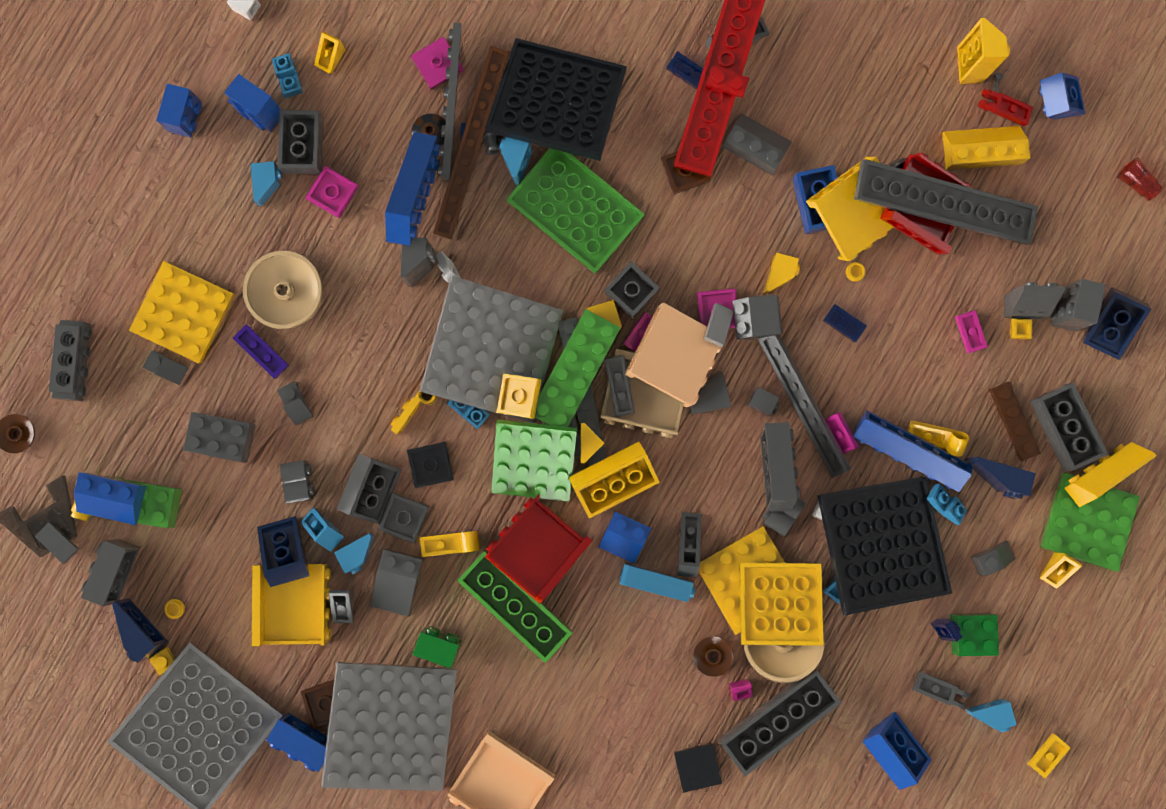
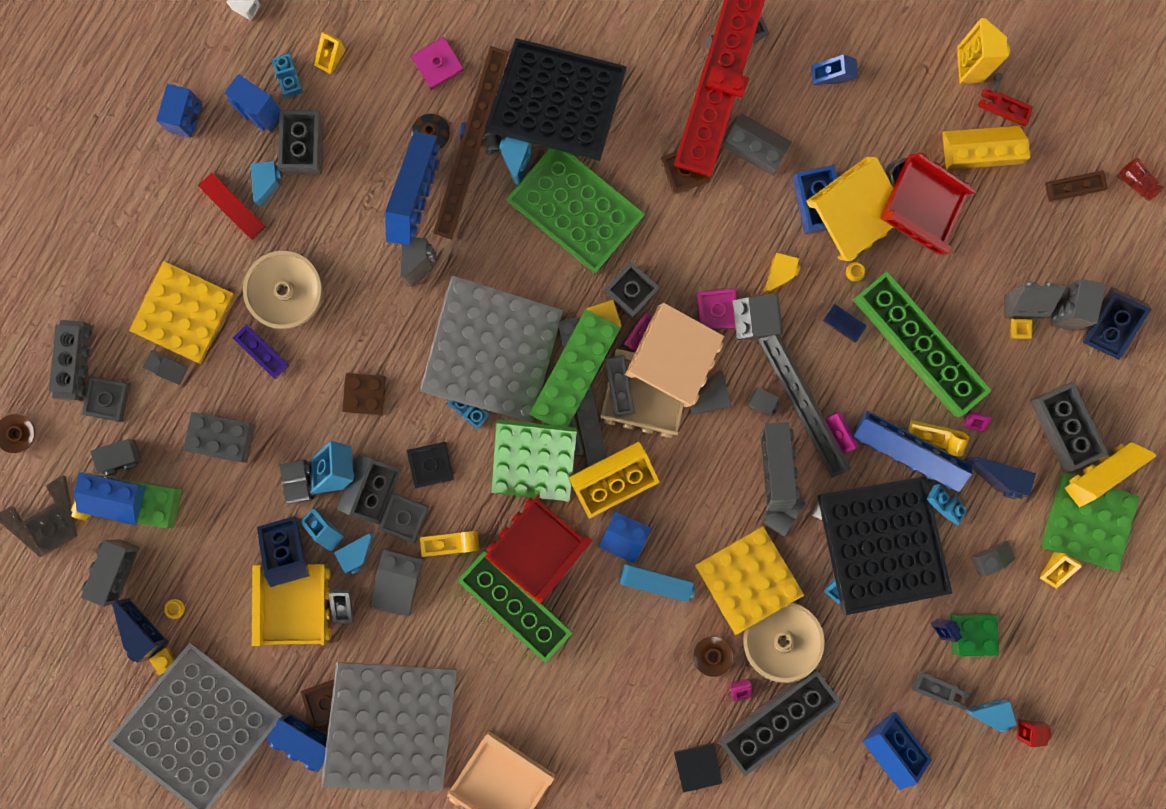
(57, 542): dark grey tile -> none
(105, 399): none -> dark grey tile
(116, 456): none -> dark grey brick
(231, 206): none -> red slope
(294, 403): dark grey slope -> none
(331, 468): none -> dark azure slope
(332, 192): dark pink plate -> none
(364, 394): none -> reddish brown plate
(409, 408): yellow plate -> none
(437, 647): green brick -> none
(446, 266): white plate -> none
(450, 94): dark grey plate -> none
(518, 396): yellow tile -> none
(589, 443): yellow slope -> none
(685, 69): clear blue plate -> none
(689, 545): dark grey slope -> none
(718, 325): light grey tile -> none
(781, 604): yellow plate -> none
(835, 70): none -> blue slope
(922, 345): none -> bright green brick
(945, 202): dark grey plate -> none
(971, 331): dark pink plate -> none
(977, 421): none -> dark pink slope
(1014, 421): reddish brown plate -> none
(1033, 733): none -> red slope
(1048, 755): yellow plate -> none
(1062, 96): blue slope -> none
(1076, 186): none -> reddish brown tile

